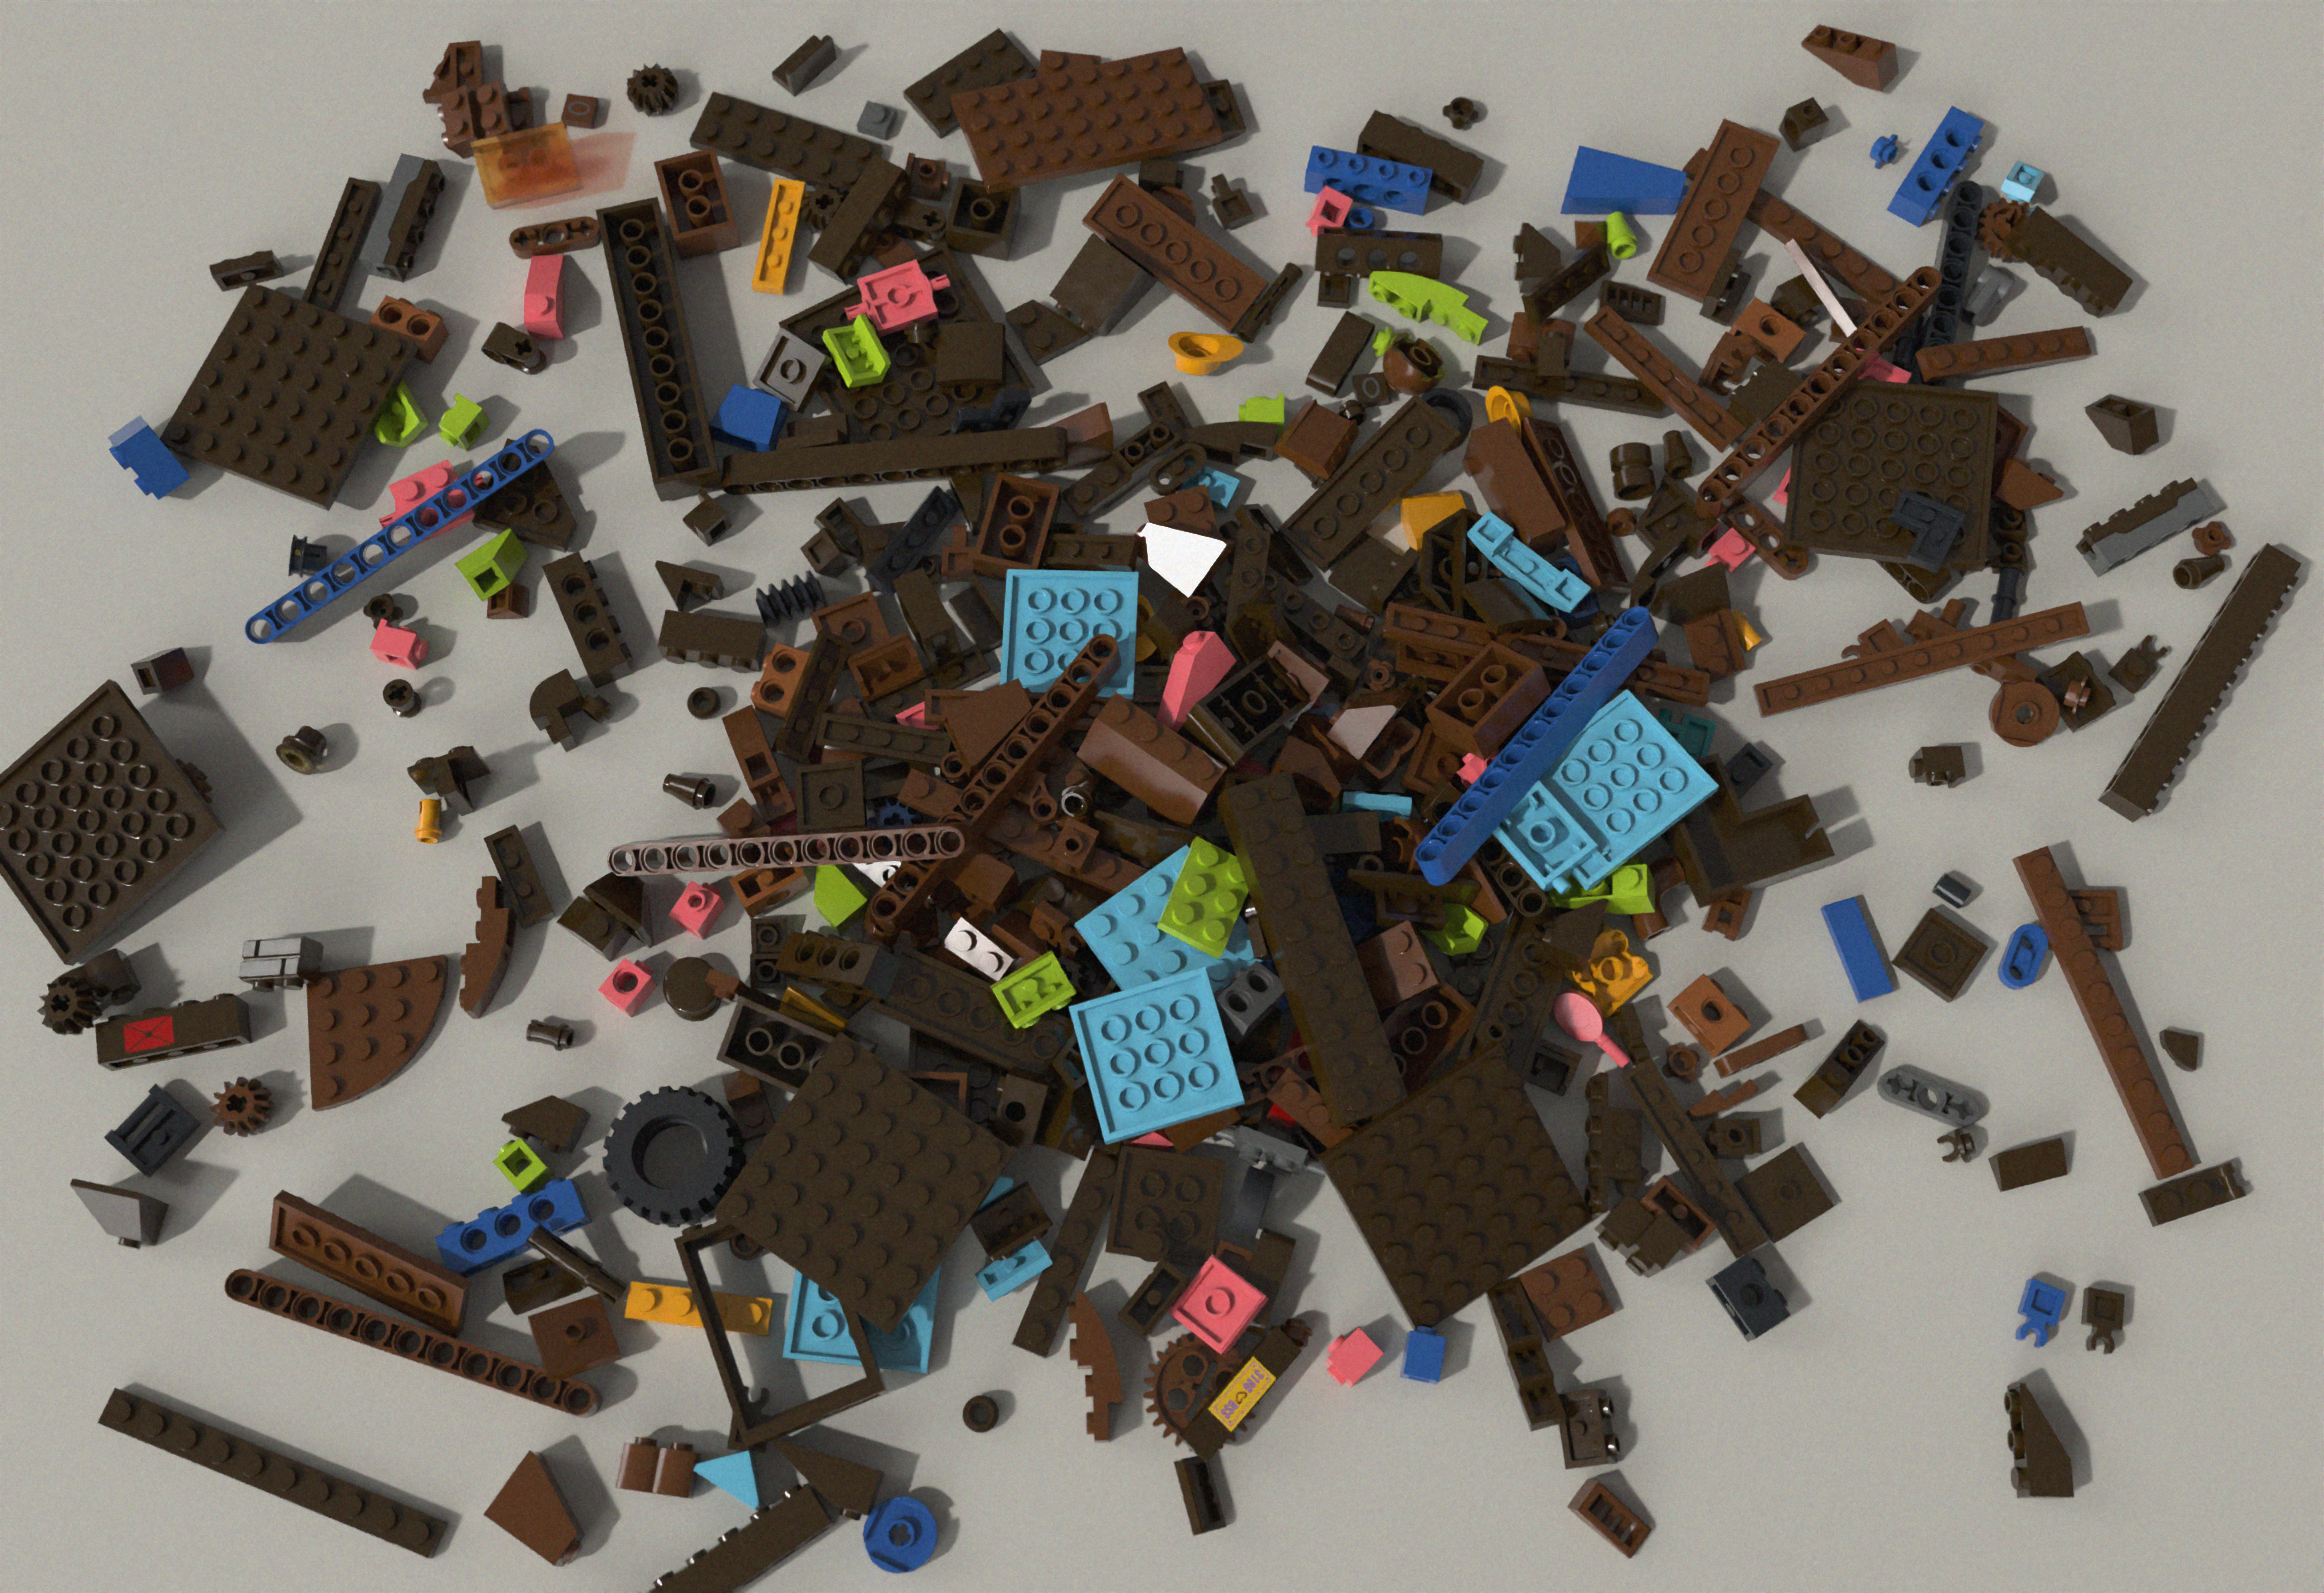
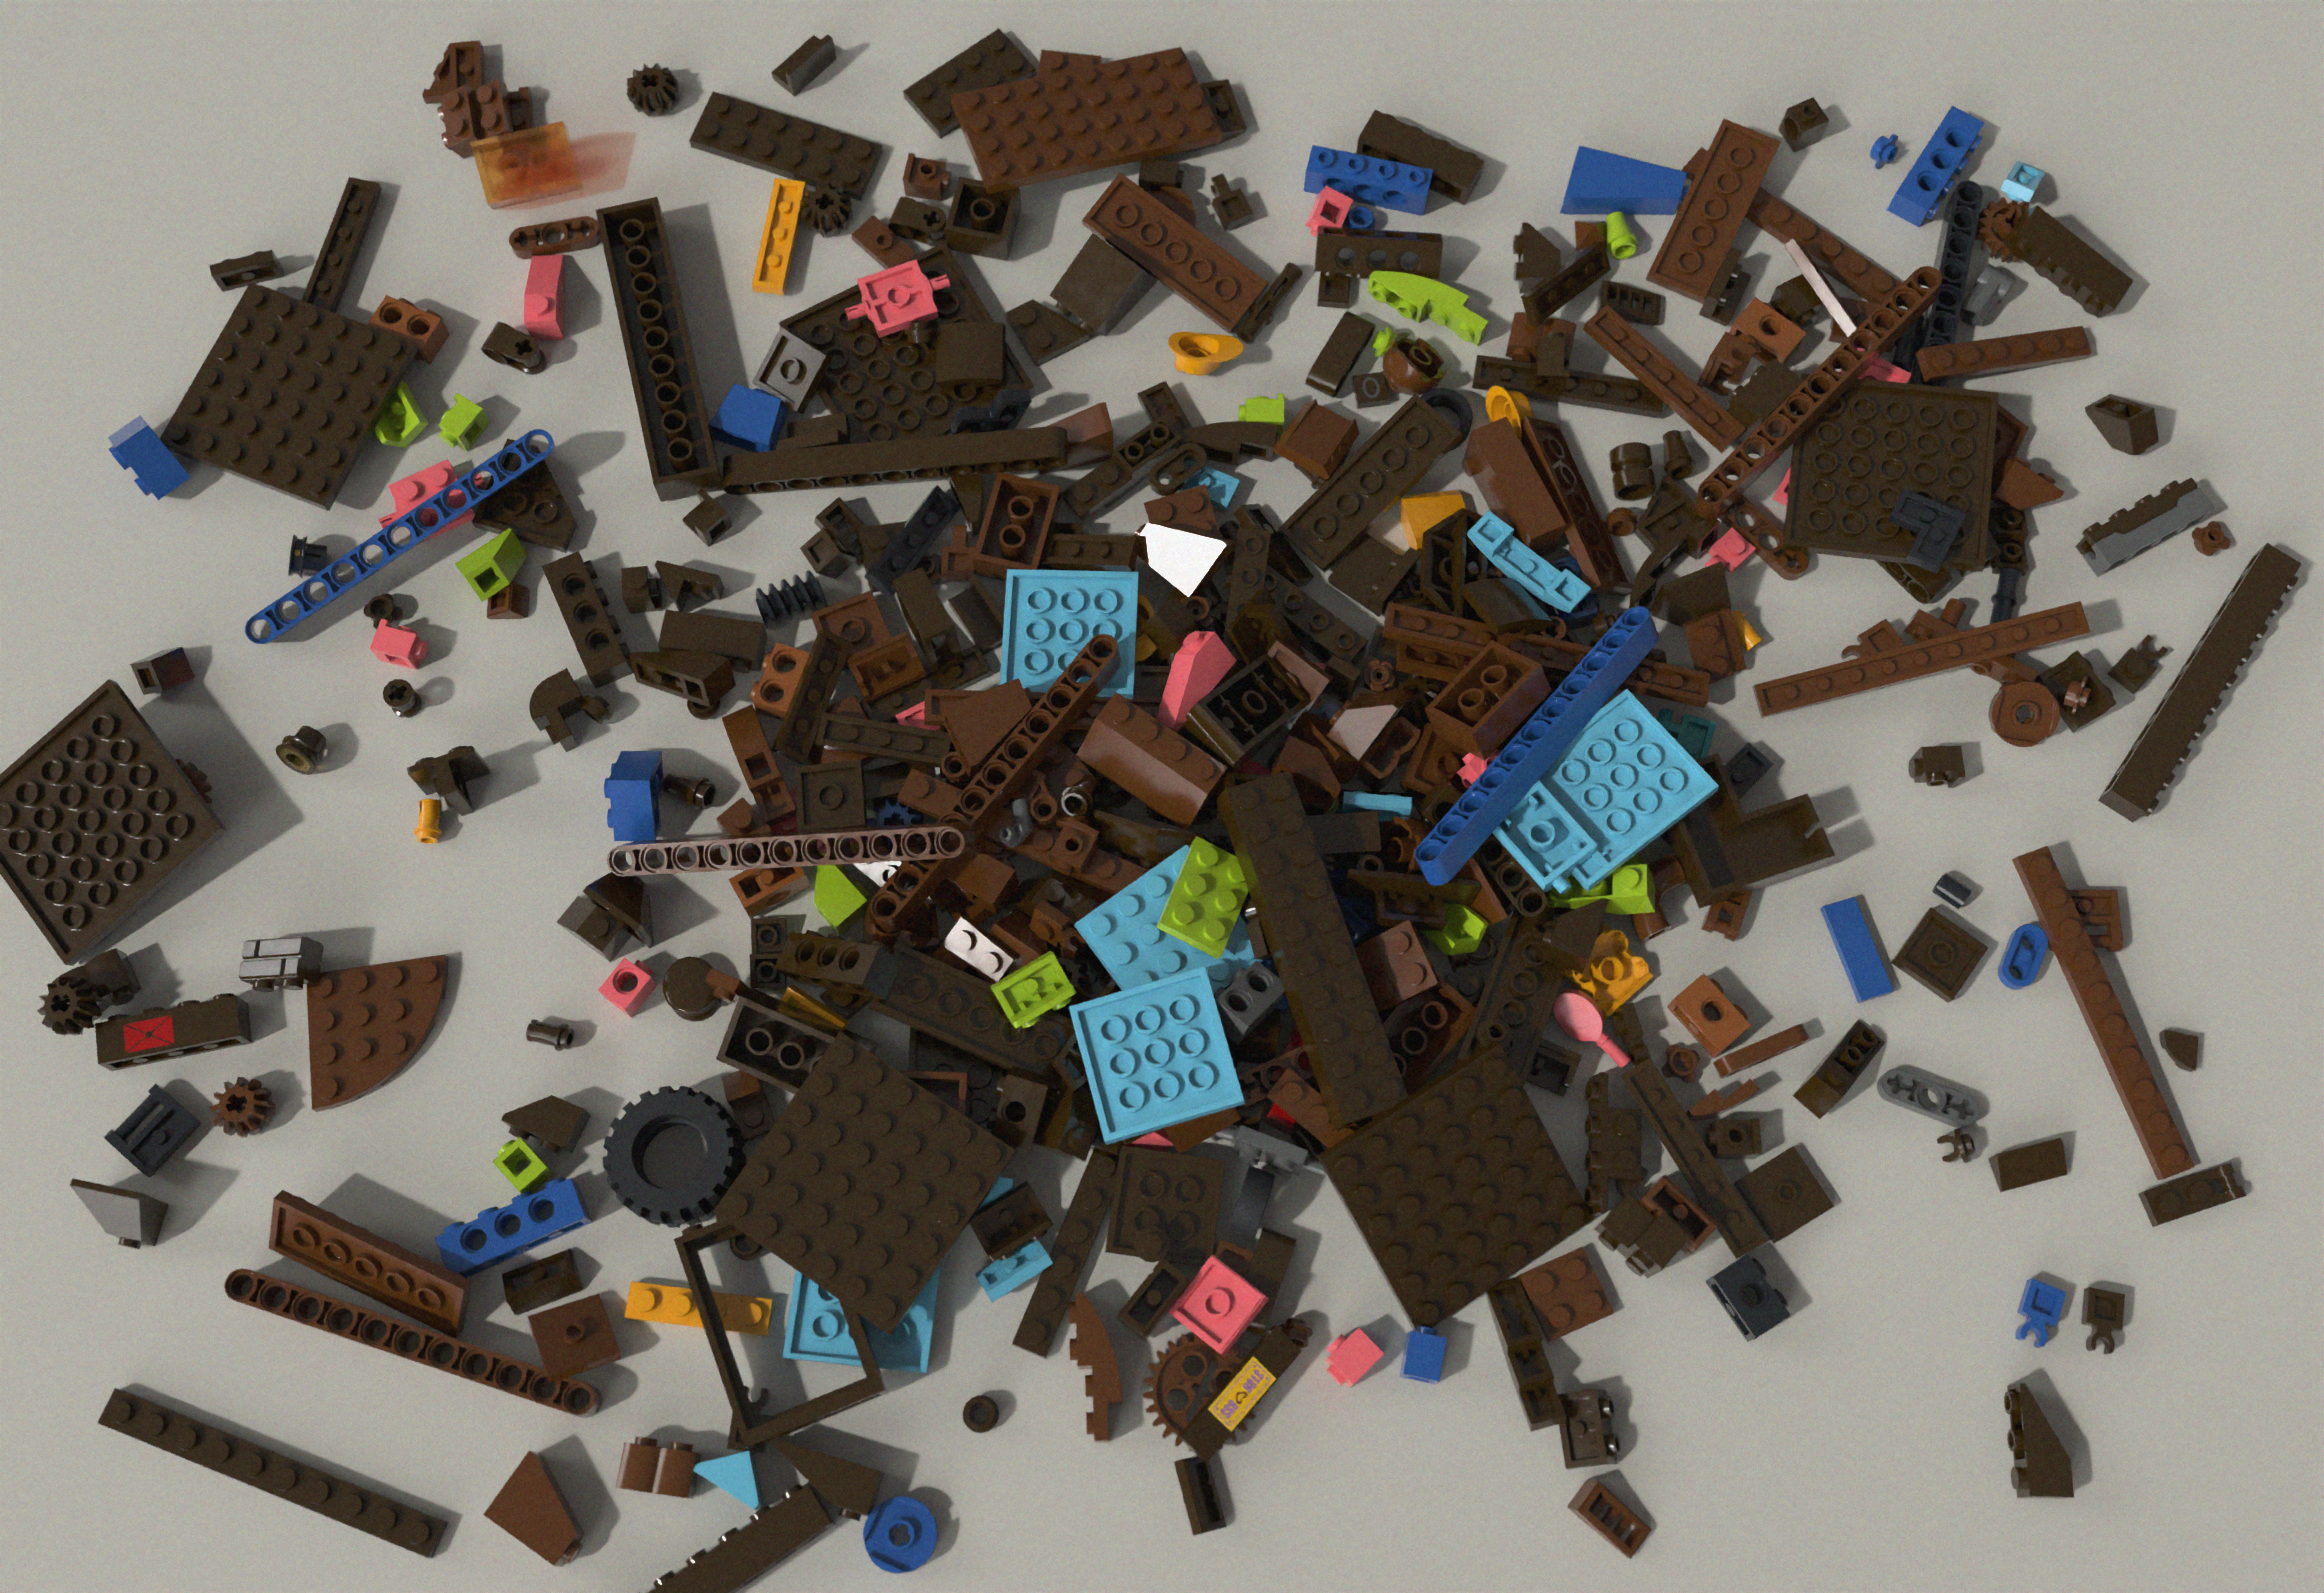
(402, 218): piece -> none
(488, 960): reddish brown slope -> none
(519, 877): dark brown plate -> none
(571, 1260): dark brown pin -> none
(580, 111): reddish brown tile -> none
(634, 795): none -> blue brick
(641, 590): none -> dark brown brick
(687, 674): none -> dark brown slope
(697, 203): reddish brown brick -> none
(697, 909): coral brick -> none
(858, 352): lime bracket -> none
(861, 220): dark brown brick -> none
(876, 120): dark grey plate -> none
(1020, 827): none -> dark grey arm
(1353, 410): dark brown plate -> none
(1356, 620): reddish brown pin -> none
(1460, 105): dark brown plate -> none
(1856, 57): reddish brown slope -> none
(2194, 572): dark brown cone -> none

